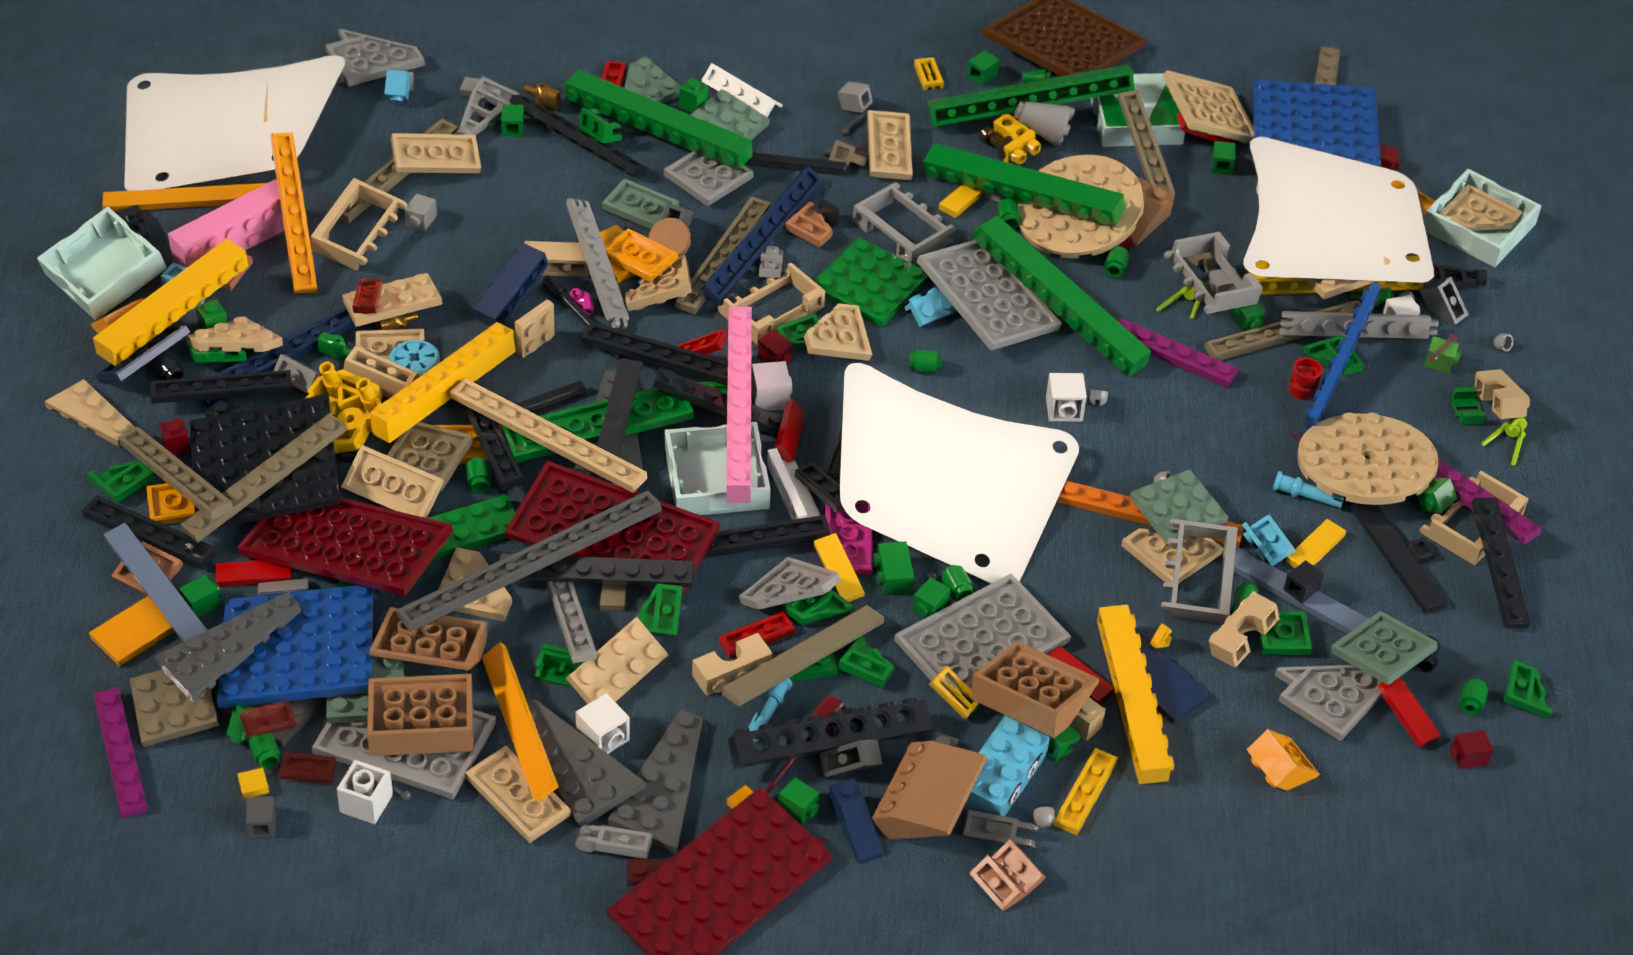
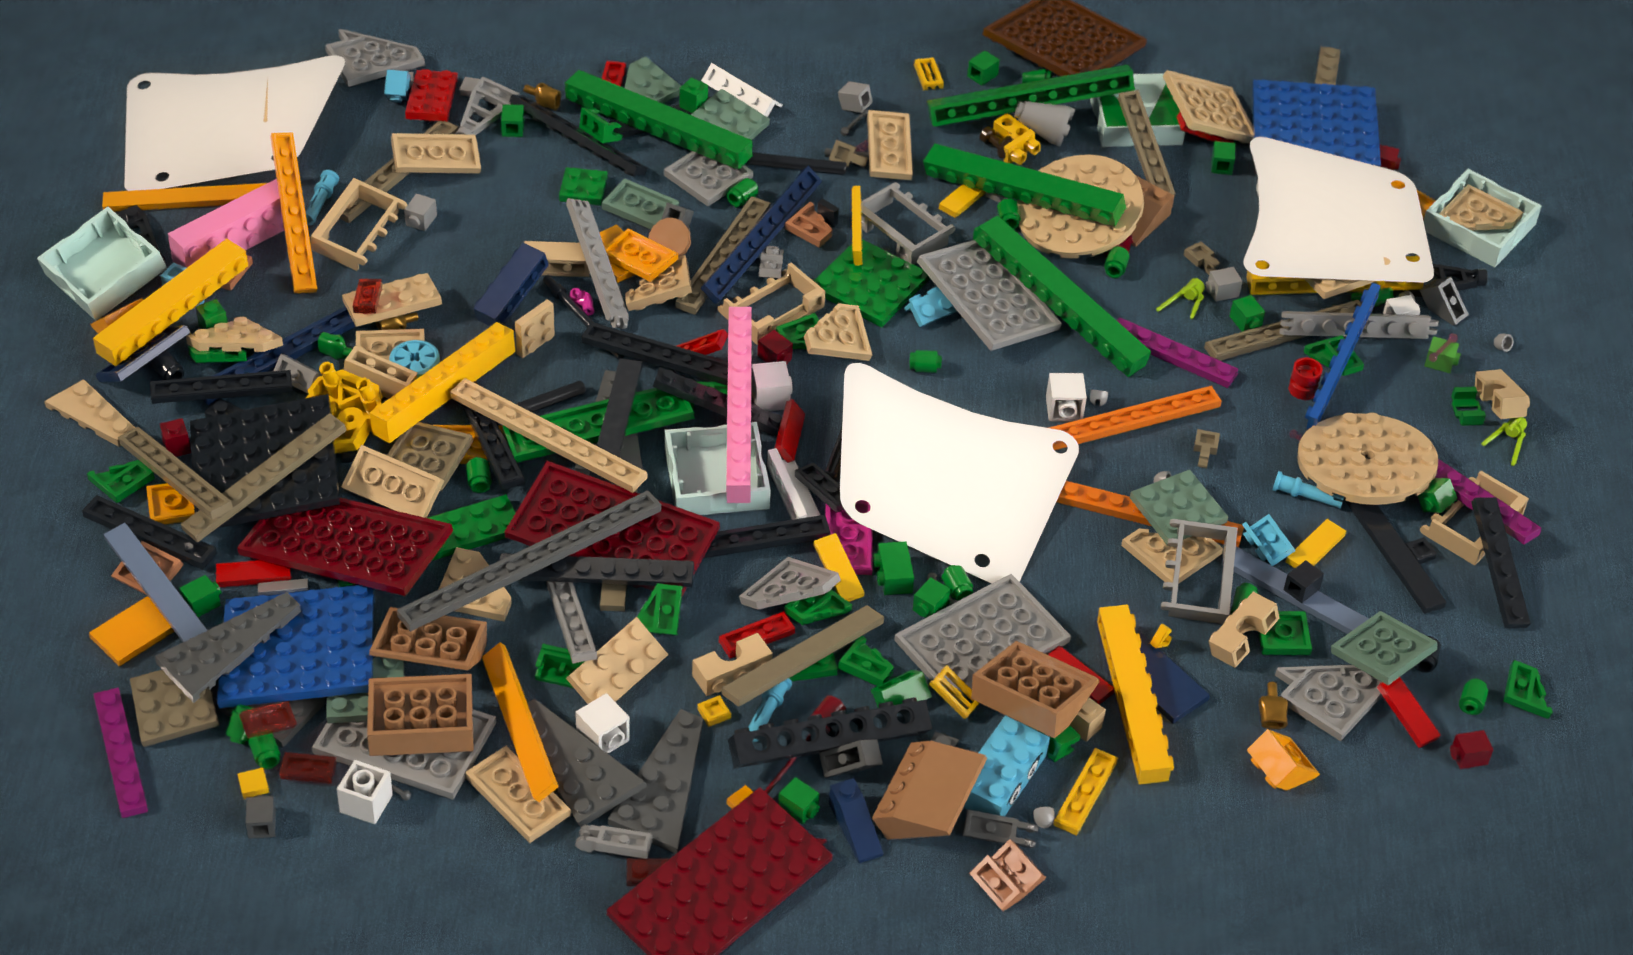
(323, 191): none -> medium azure pin
(431, 95): none -> red plate
(583, 185): none -> green plate
(714, 711): none -> yellow tile
(742, 191): none -> green brick
(857, 225): none -> yellow tile
(902, 687): none -> green hinge
(1139, 416): none -> orange plate
(1206, 443): none -> dark tan plate
(1247, 290): light grey hinge -> none
(1273, 709): none -> pearl gold piece

